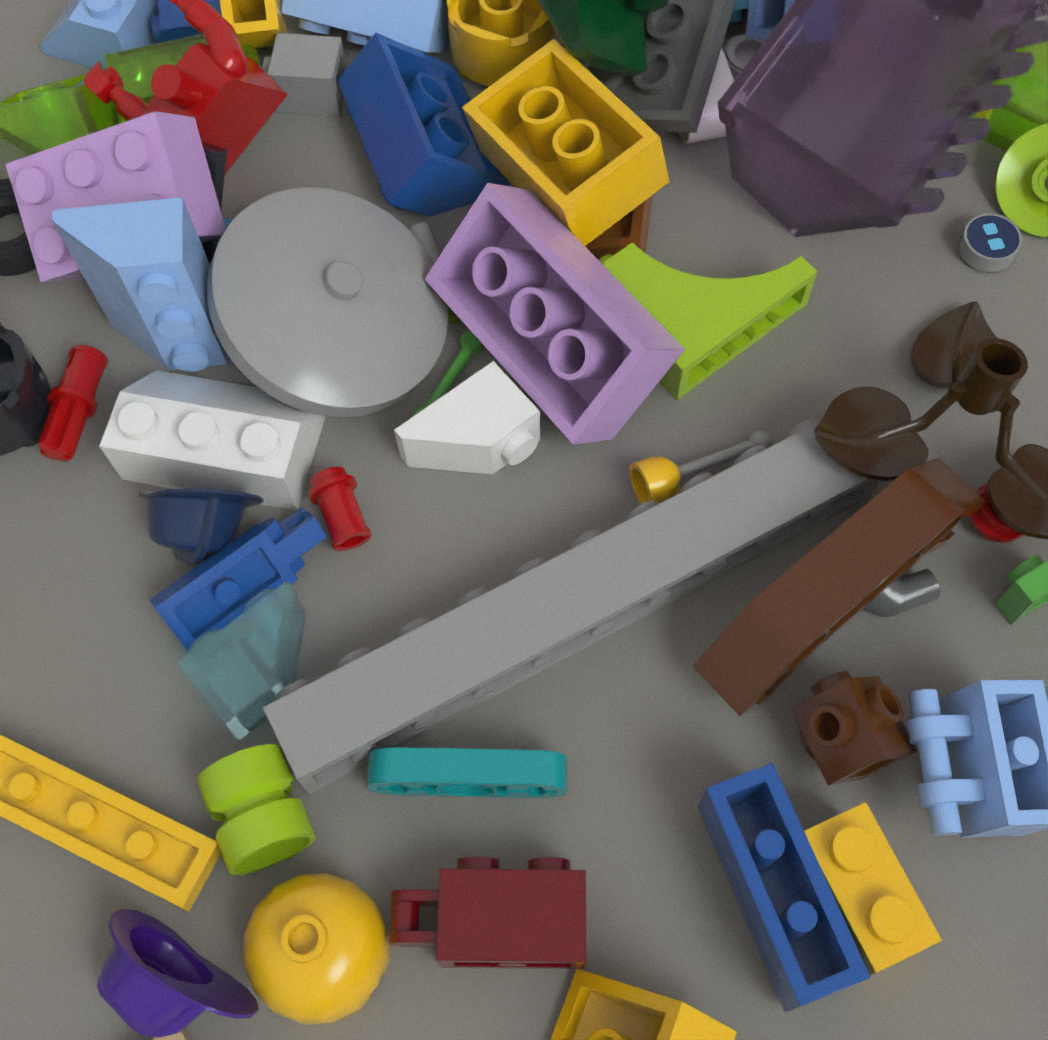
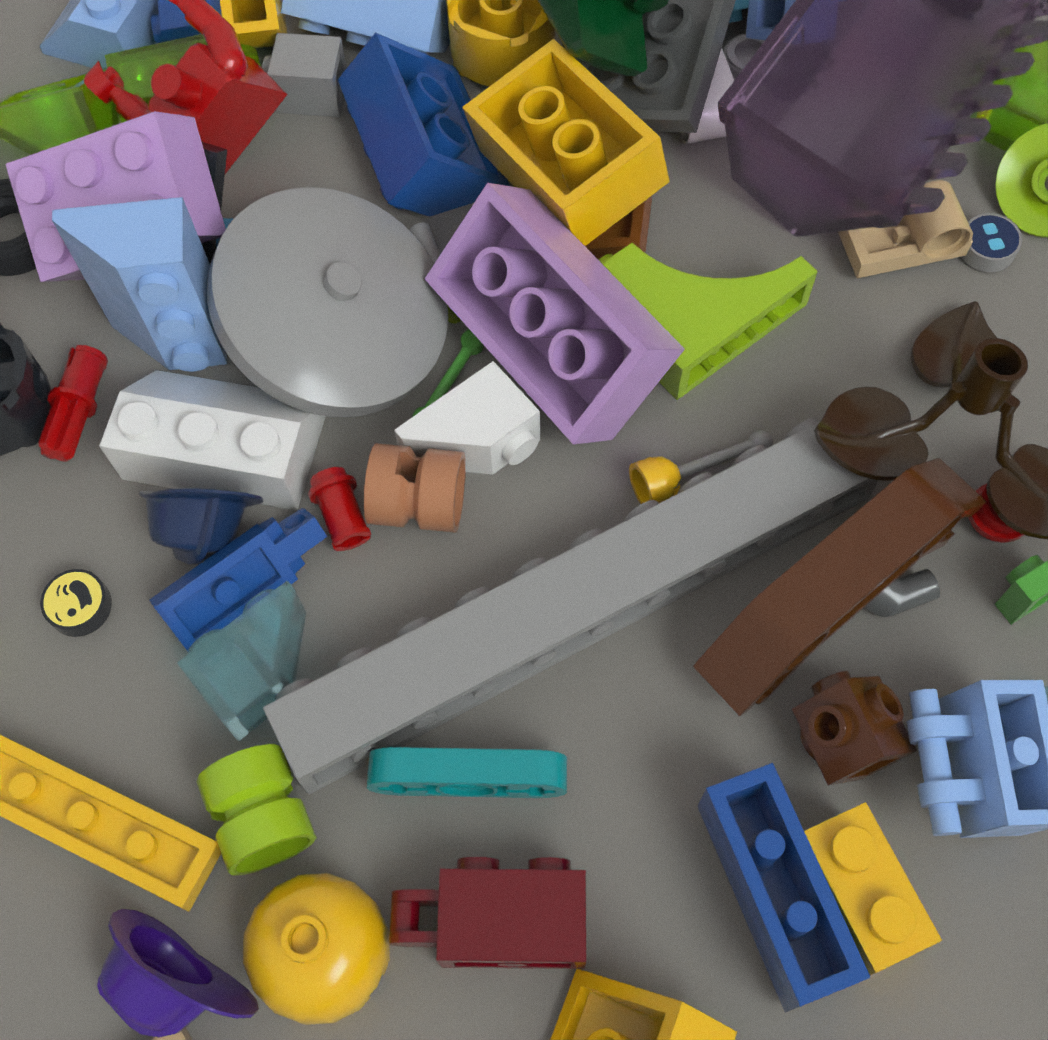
(76, 602): none -> tile
(414, 487): none -> nougat wheel
(915, 240): none -> tan plate

